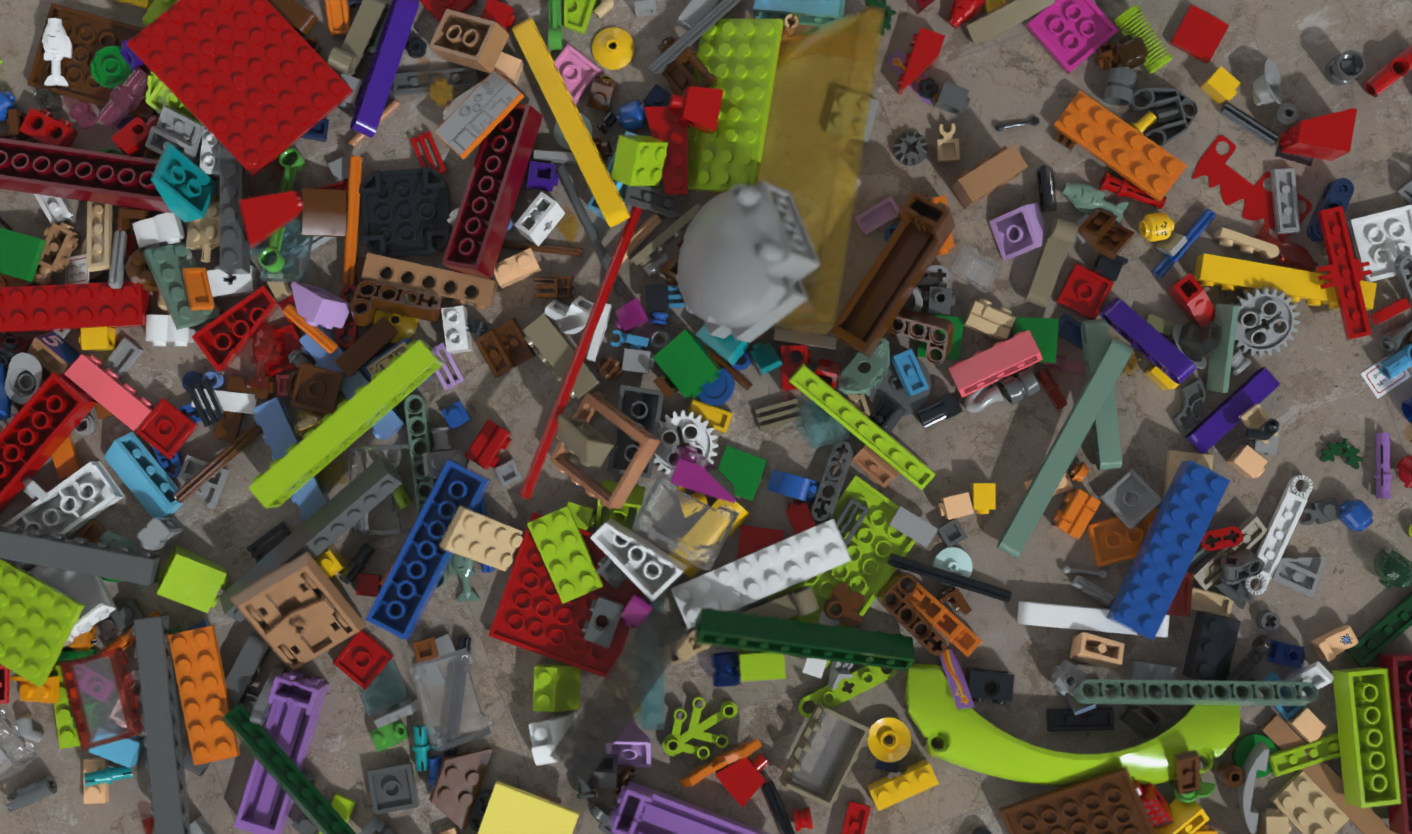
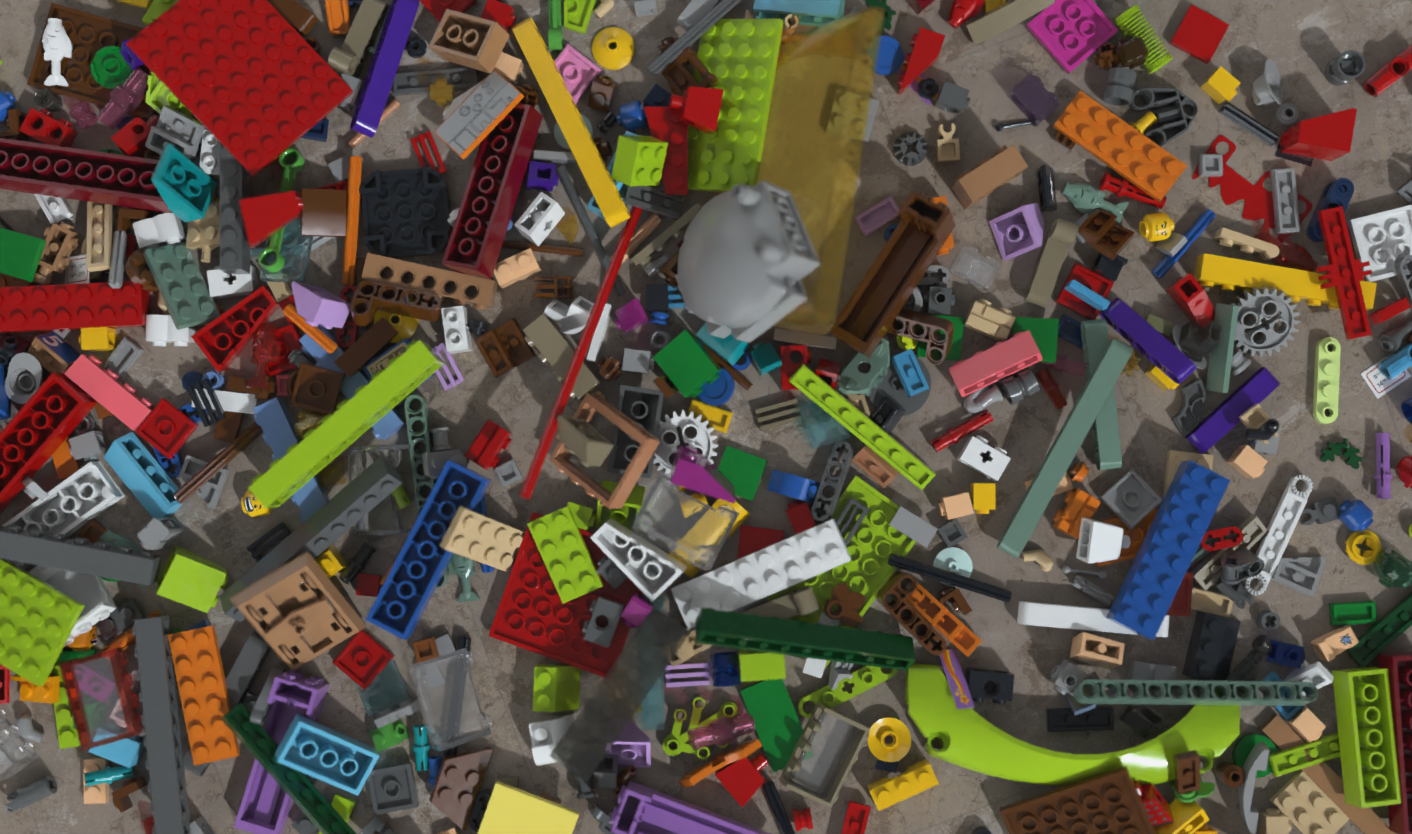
(88, 446): none -> light grey brick
(120, 797): none -> reddish brown bracket
(198, 289): orange tile -> none
(253, 506): none -> yellow head
(326, 754): none -> medium azure brick
(456, 415): blue plate -> none
(529, 94): none -> reddish brown gear
(634, 341): dark azure plate -> none
(688, 674): none -> lavender tile
(721, 731): none -> clear pink piece
(774, 719): none -> green tile
(889, 56): none -> blue piece
(906, 343): none -> neon yellow plate
(942, 409): black piece -> none
(953, 435): none -> red pin
(971, 457): none -> white brick
(1033, 99): none -> clear purple brick
(1040, 557): none -> tan arm
(1087, 295): none -> dark azure tile
(1100, 541): none -> white torso
(1210, 165): none -> light grey tile
(1326, 380): none -> yellowish green plate
(1352, 613): none -> green tile
(1370, 540): none -> yellow gear

